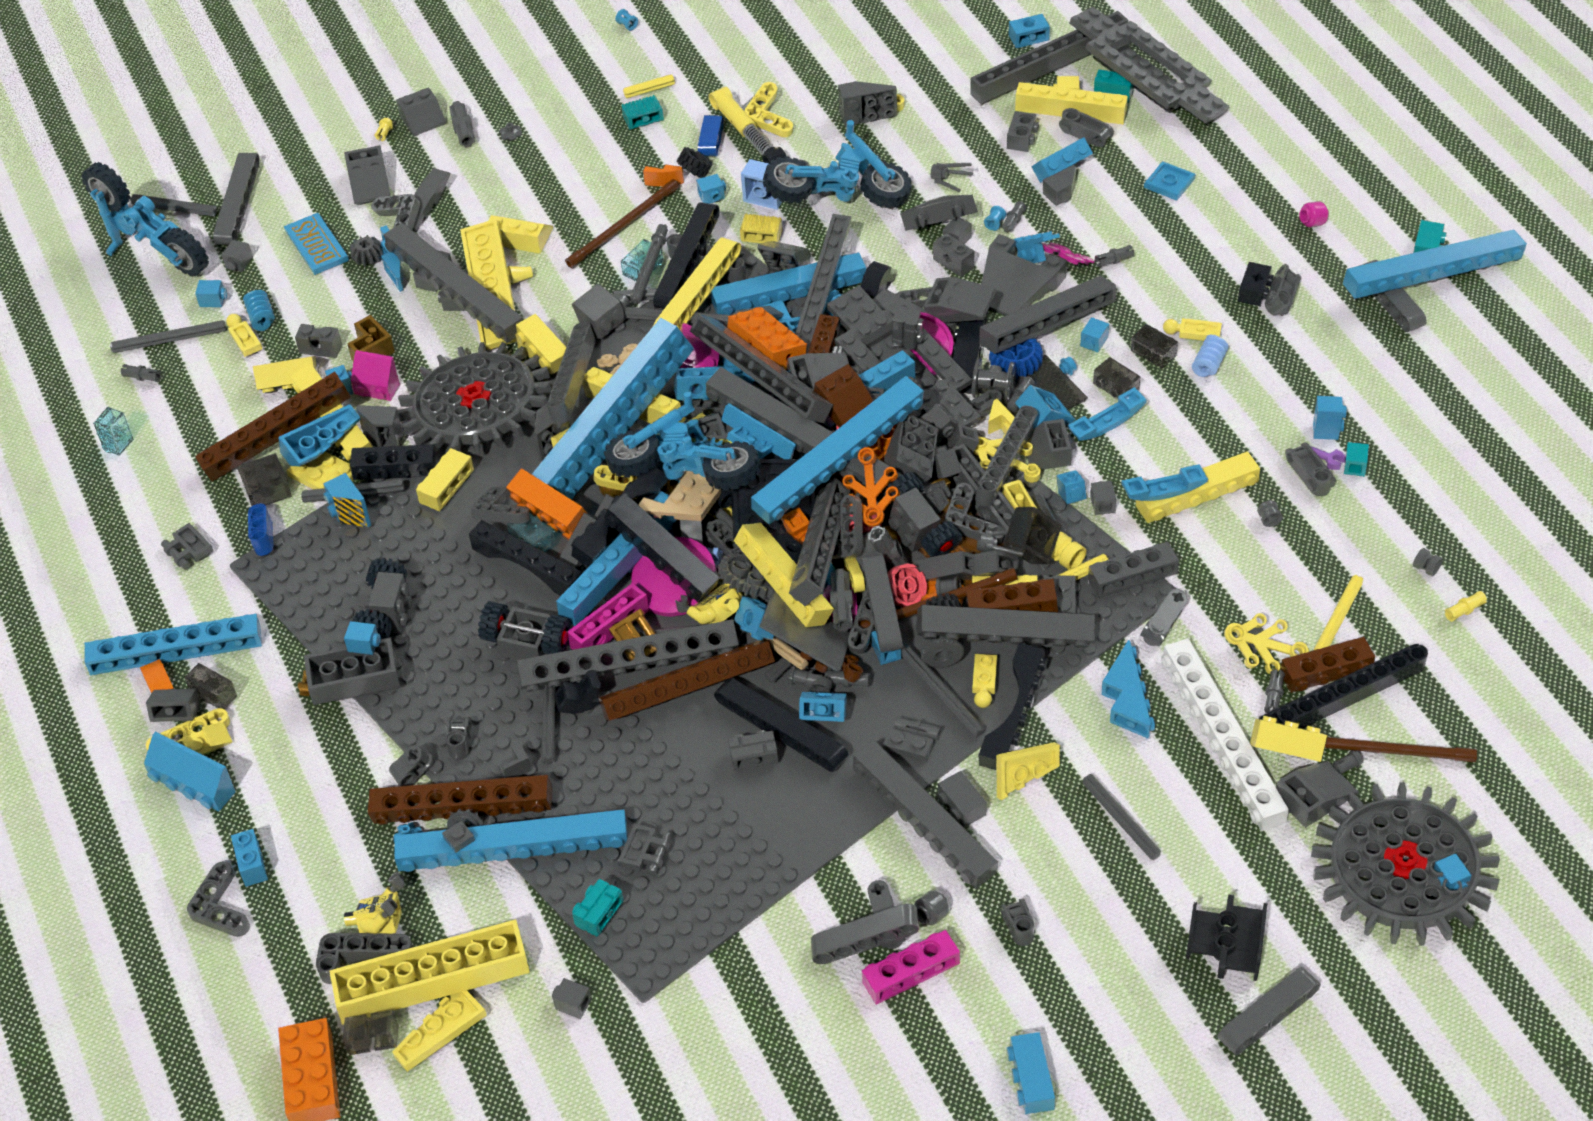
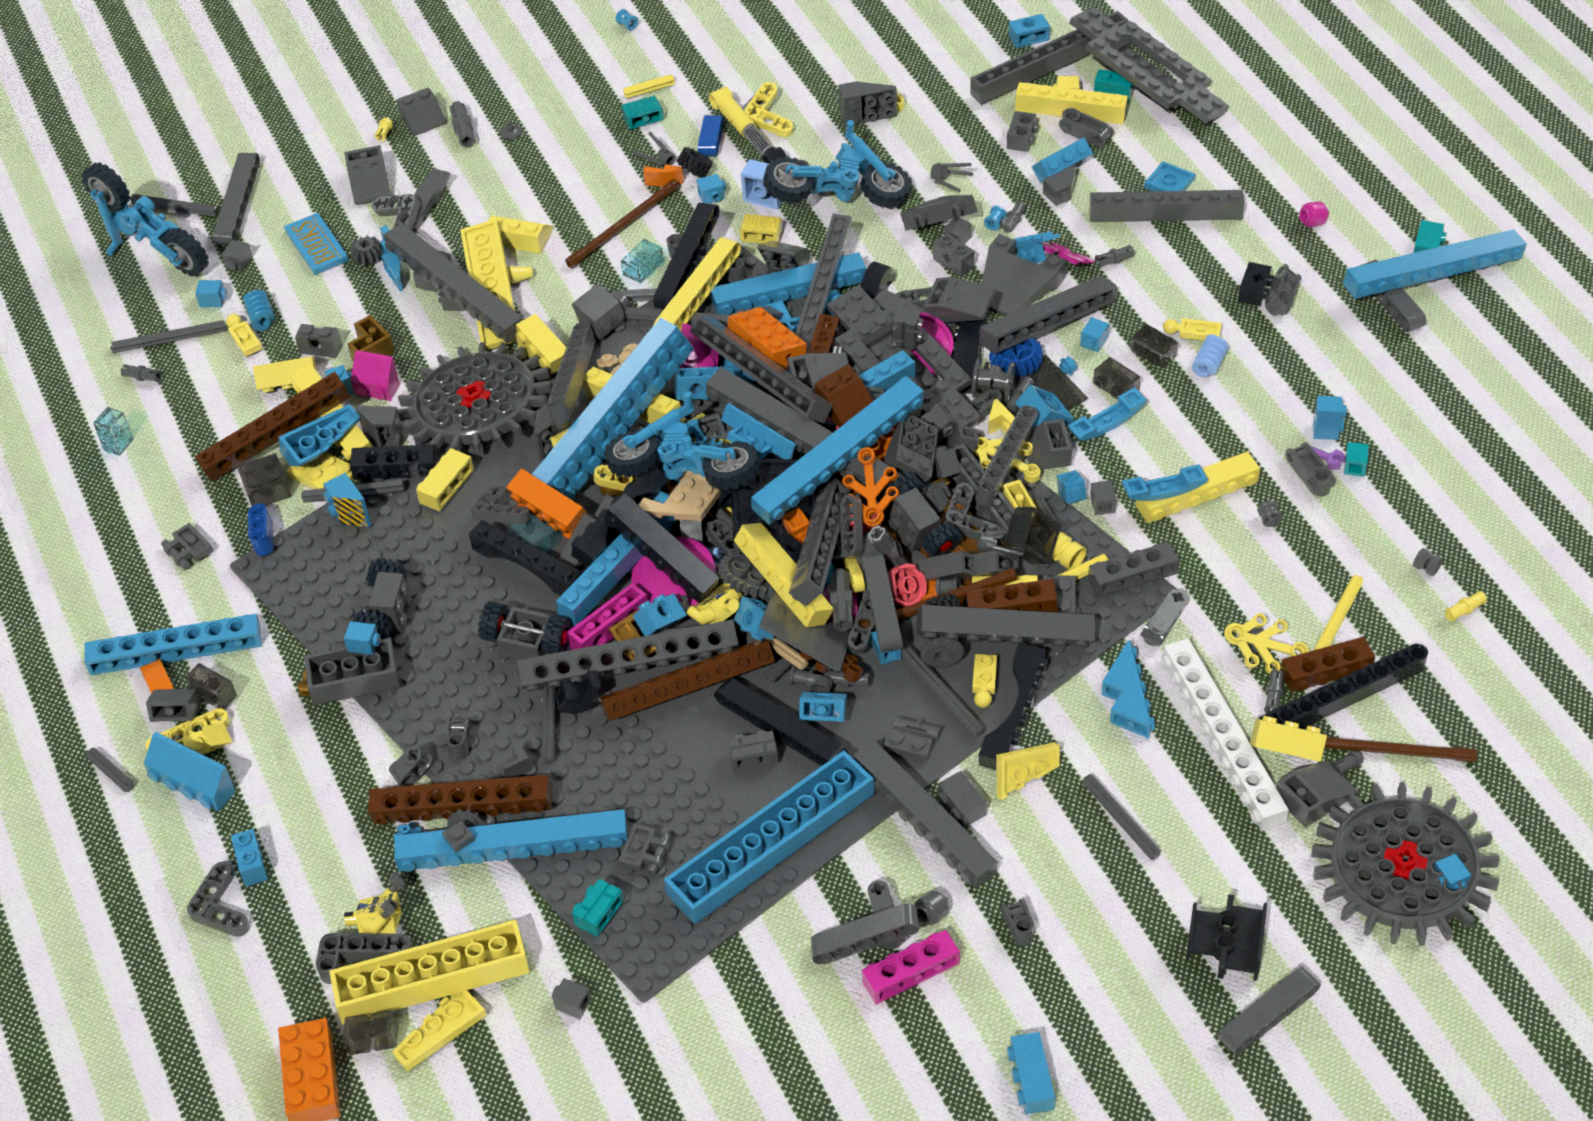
(109, 769): none -> dark grey axle
(658, 239): dark grey axle -> none
(659, 615): none -> dark azure brick
(664, 155): none -> dark grey plant
(769, 837): none -> dark azure brick
(1166, 206): none -> dark grey brick

